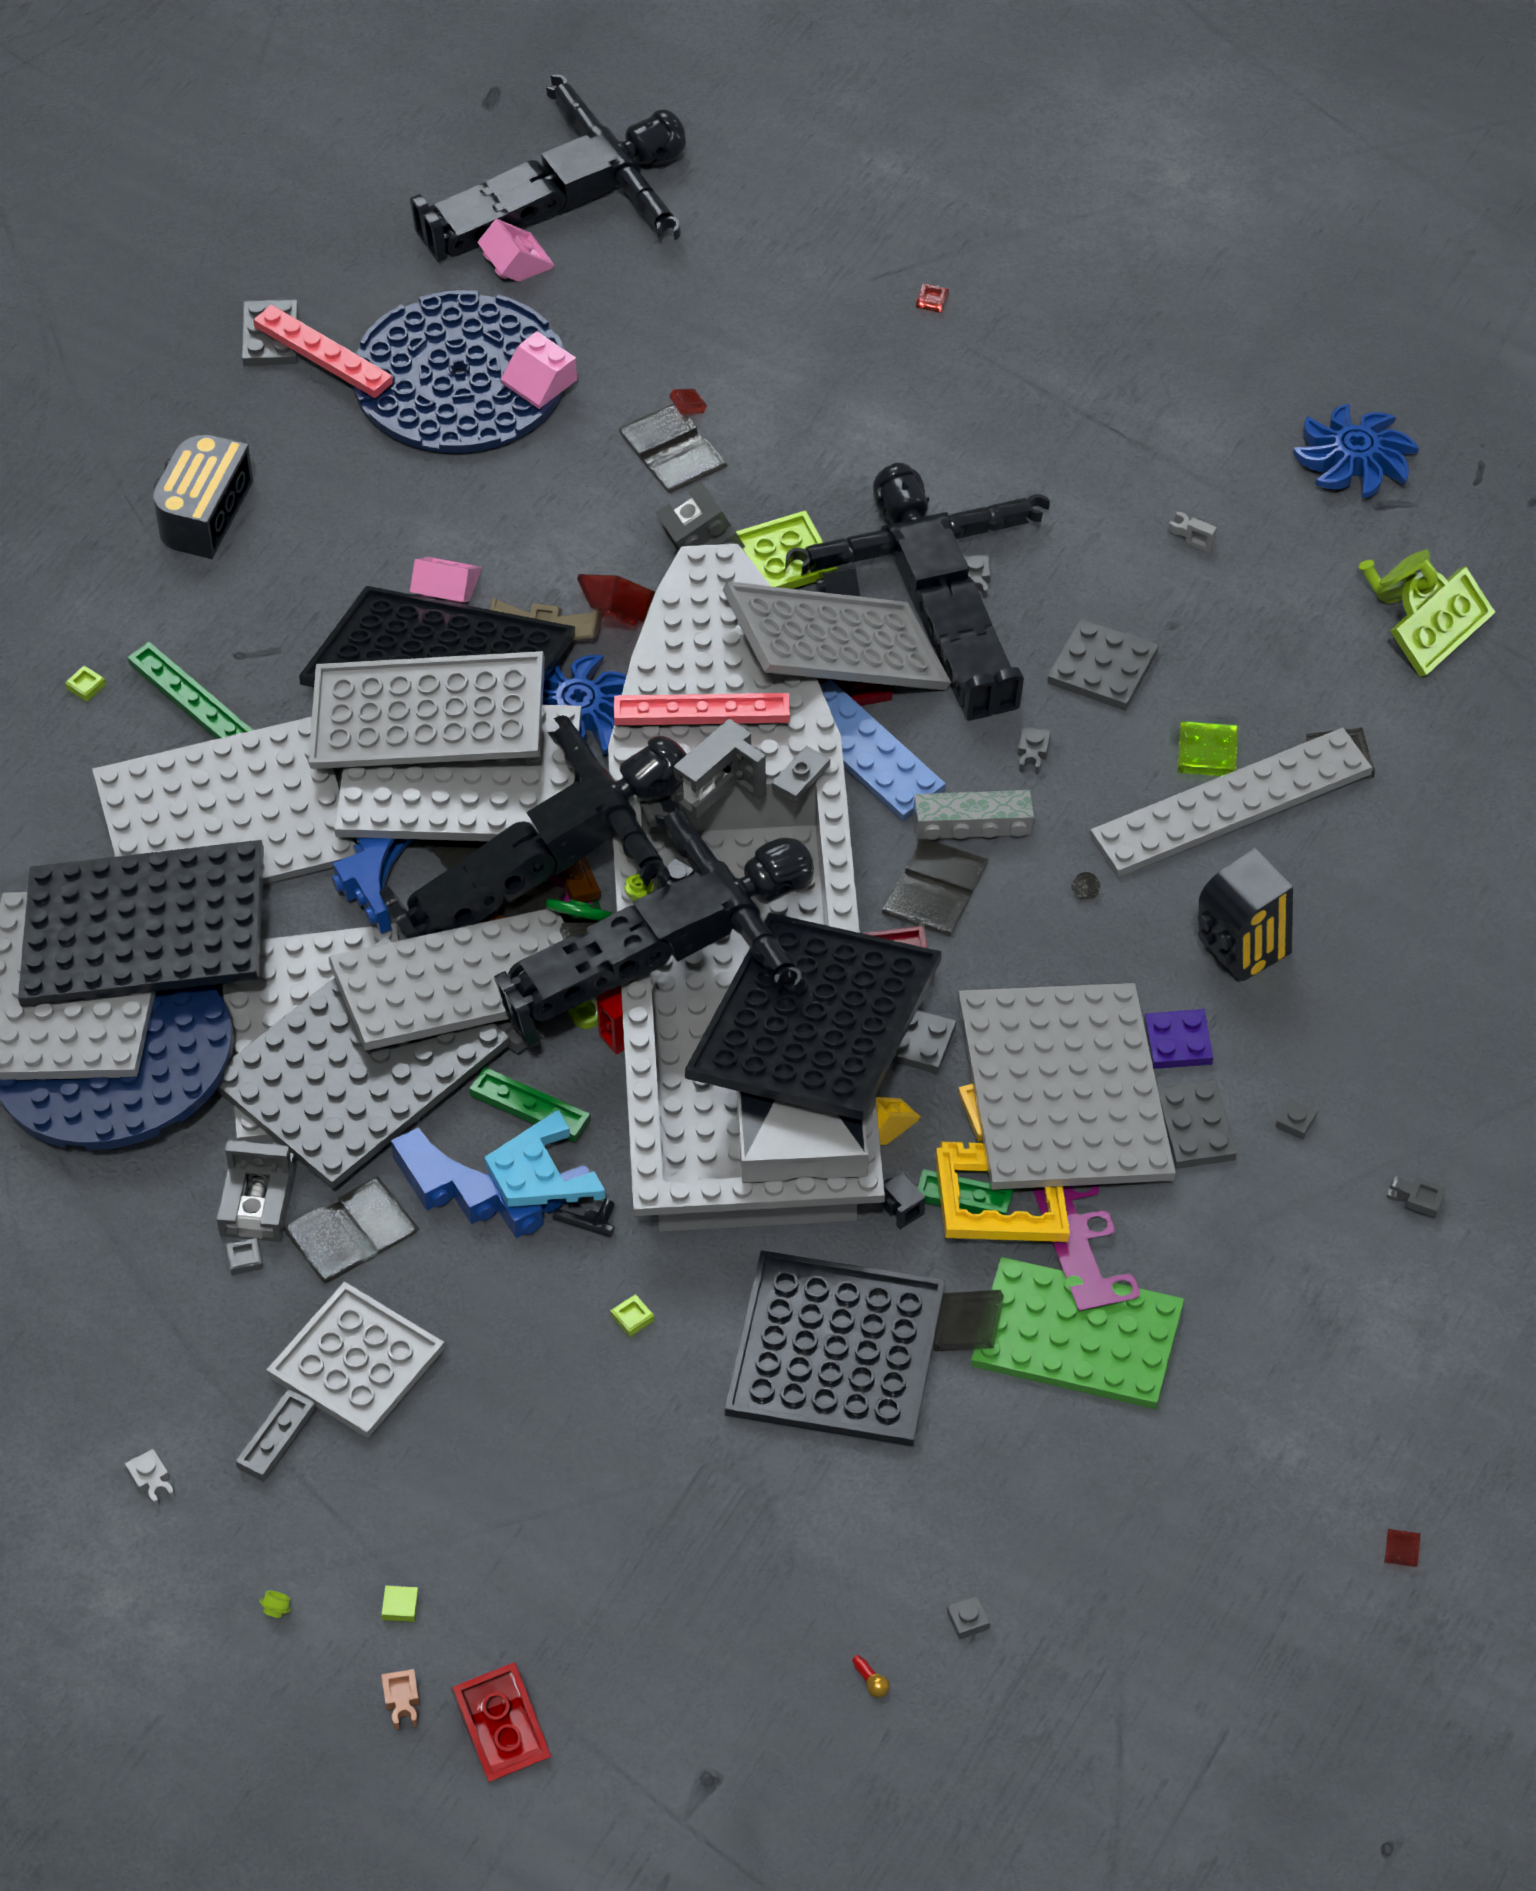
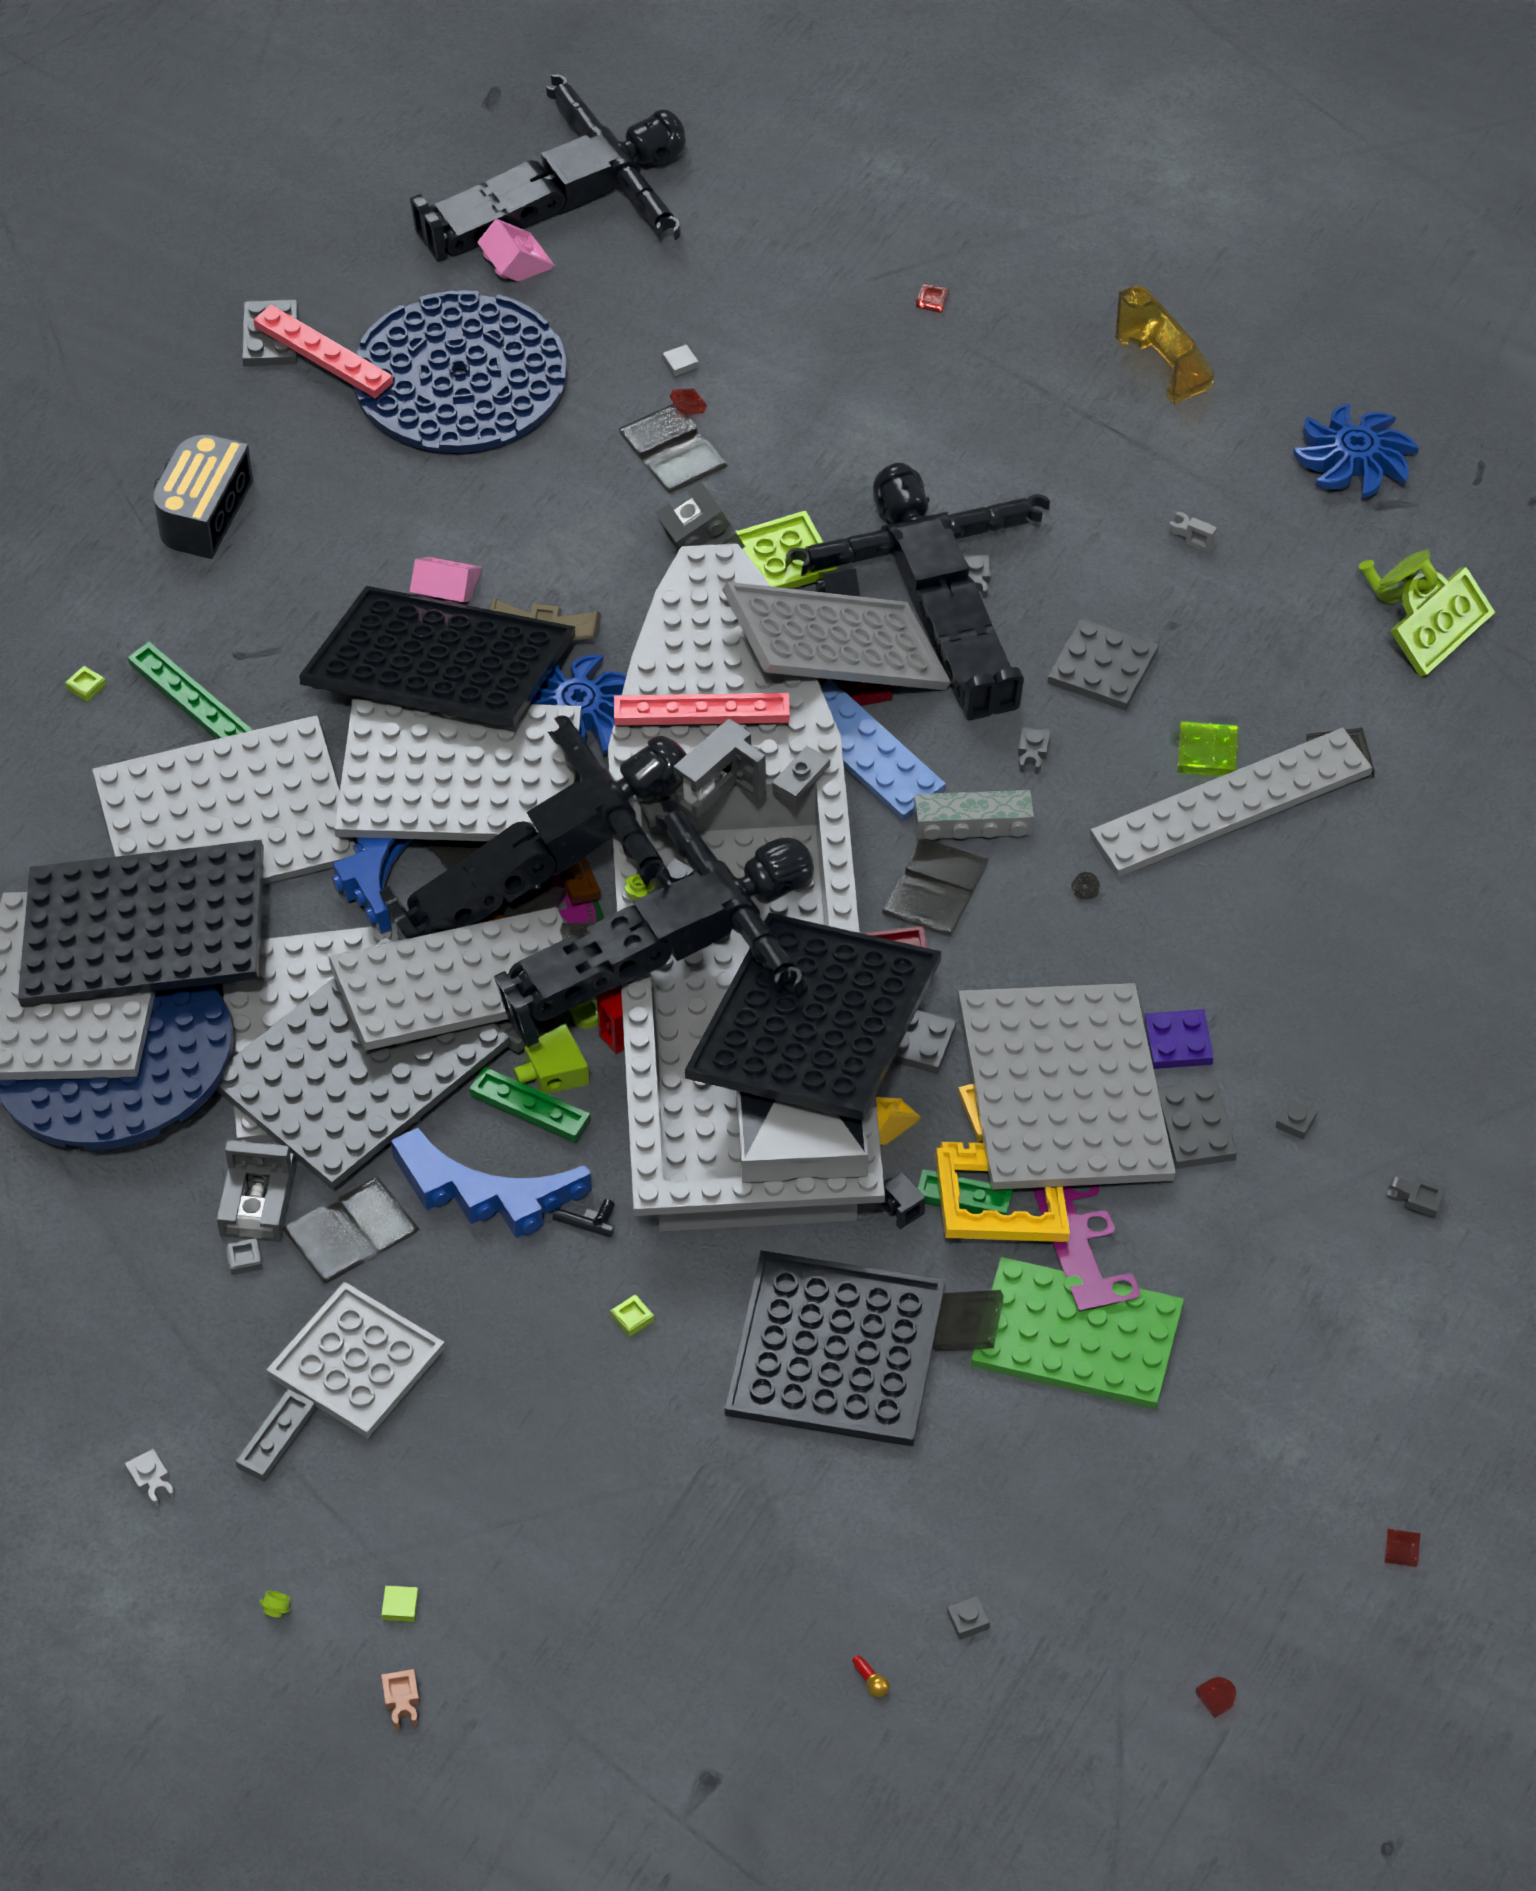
(427, 710): light grey plate -> none
(500, 1721): red slope -> none
(528, 1174): medium azure wing -> none
(539, 370): bright pink slope -> none
(554, 1063): none -> lime torso
(577, 909): green plate -> none
(617, 598): clear red slope -> none
(680, 360): none -> tile
(1149, 323): none -> clear yellow windscreen
(1217, 1695): none -> clear red tile
(1247, 915): black brick -> none

